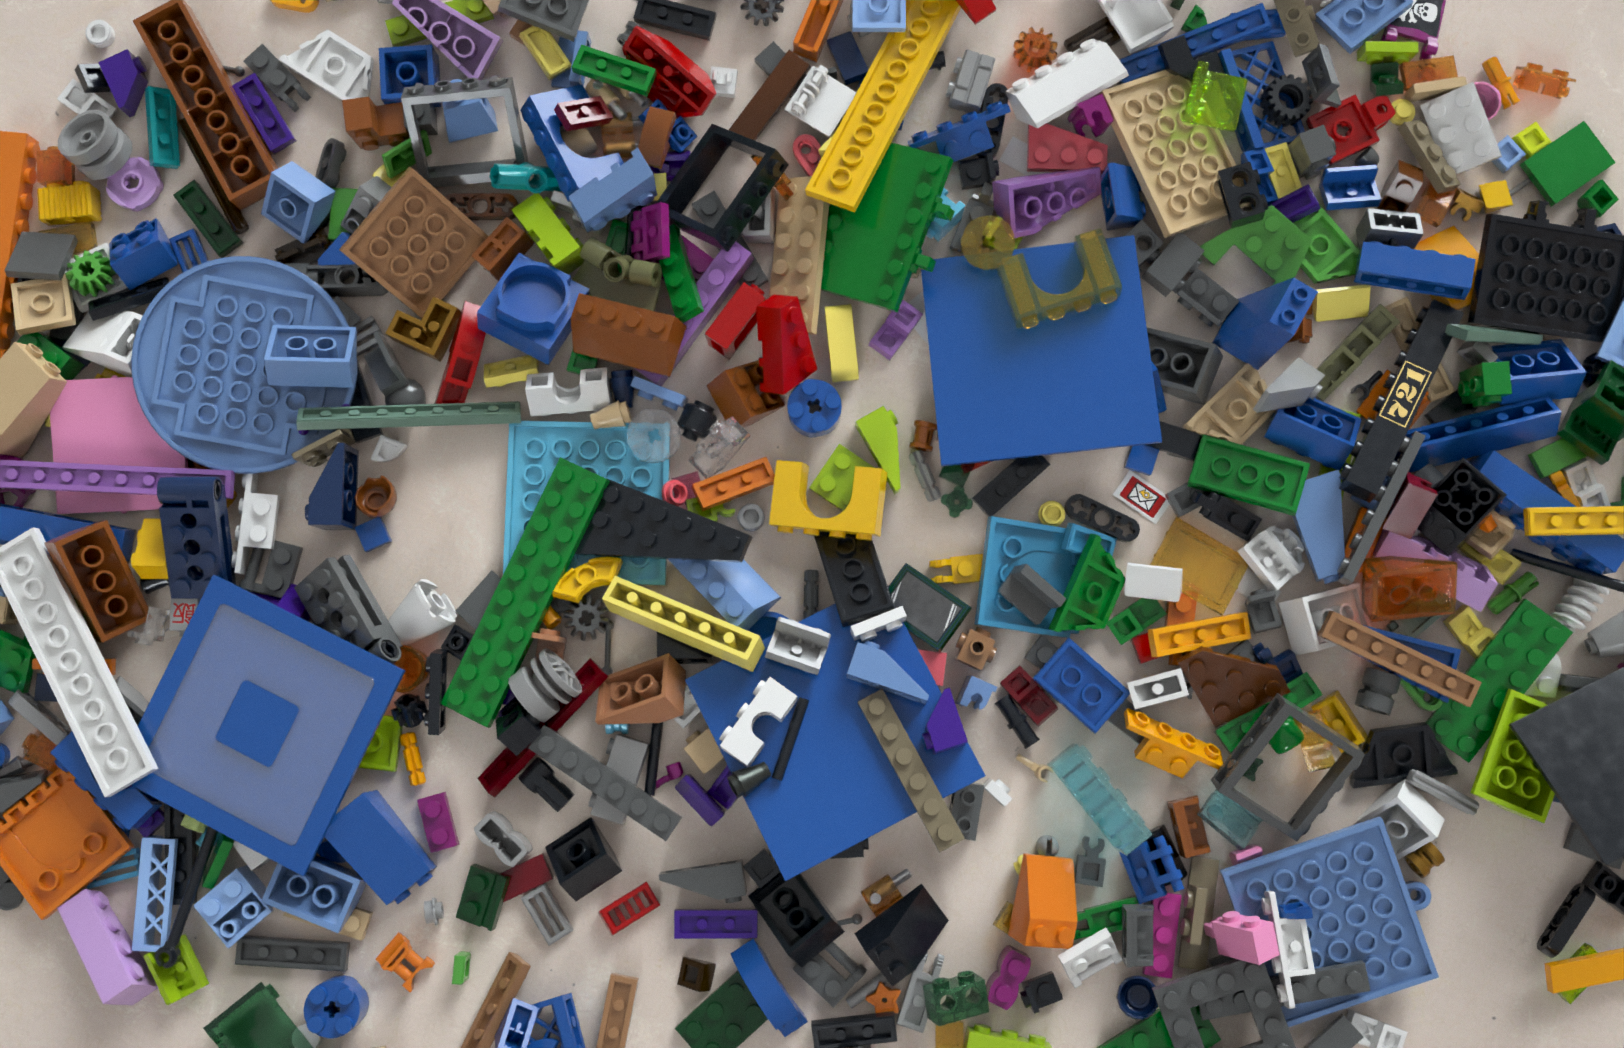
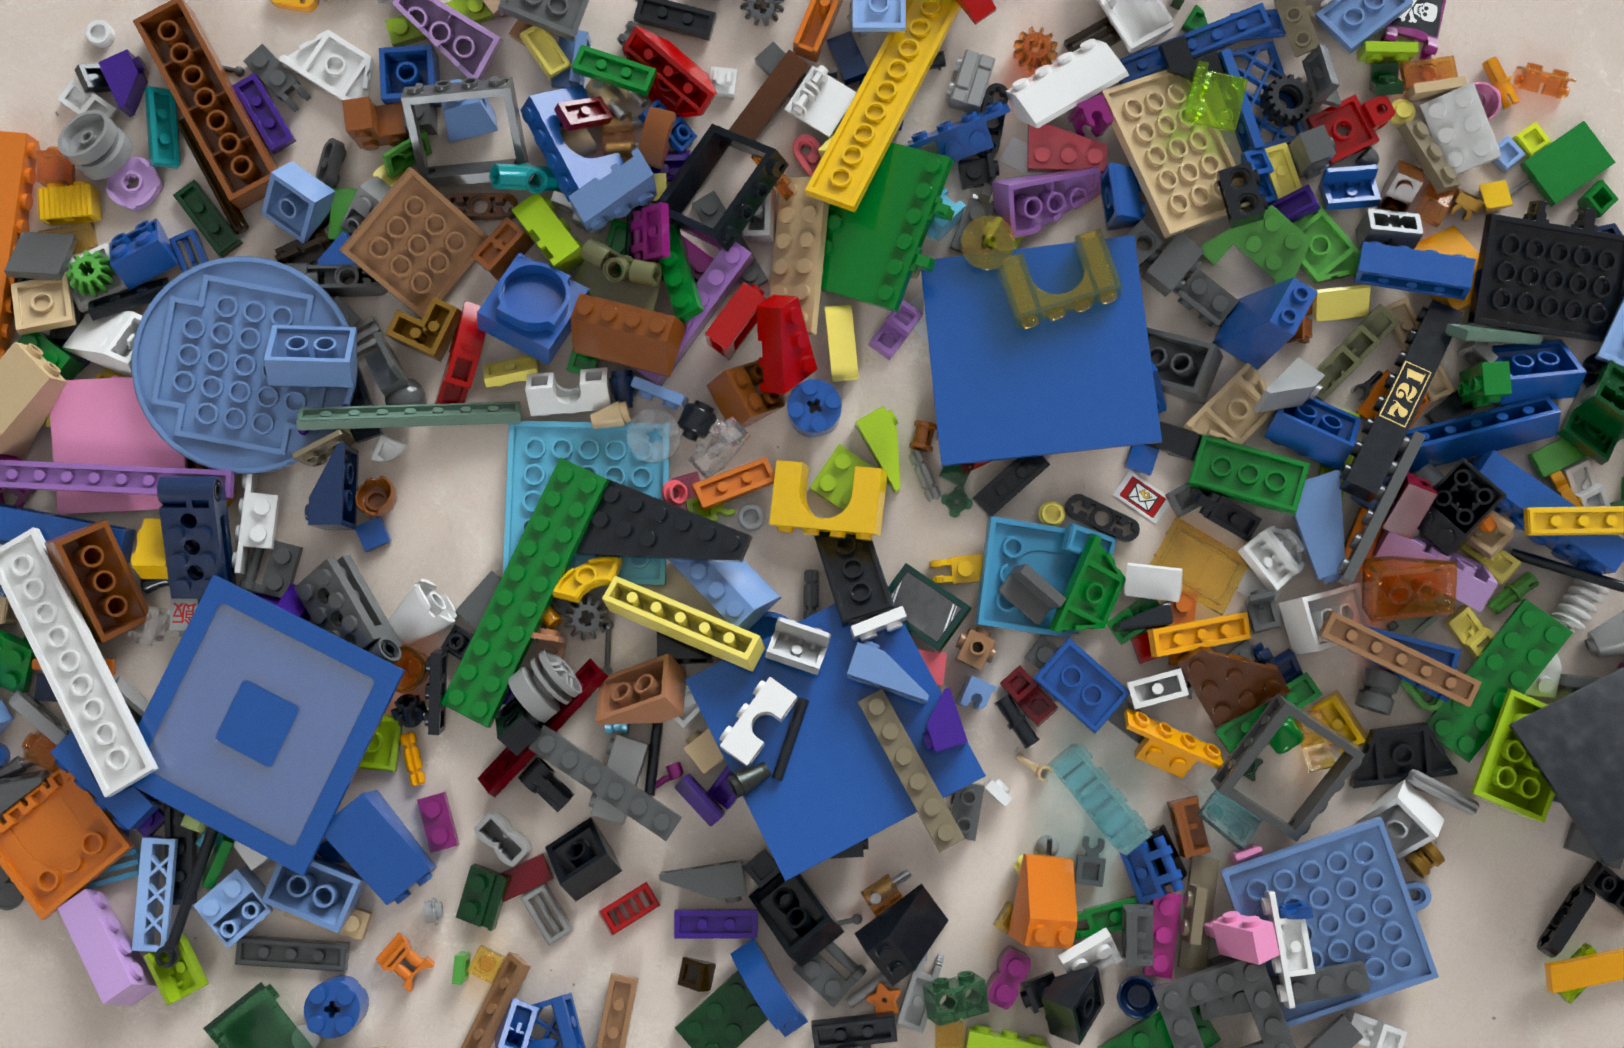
(486, 964): none -> clear yellow plate
(1073, 1003): none -> black slope
(1153, 618): none -> black slope

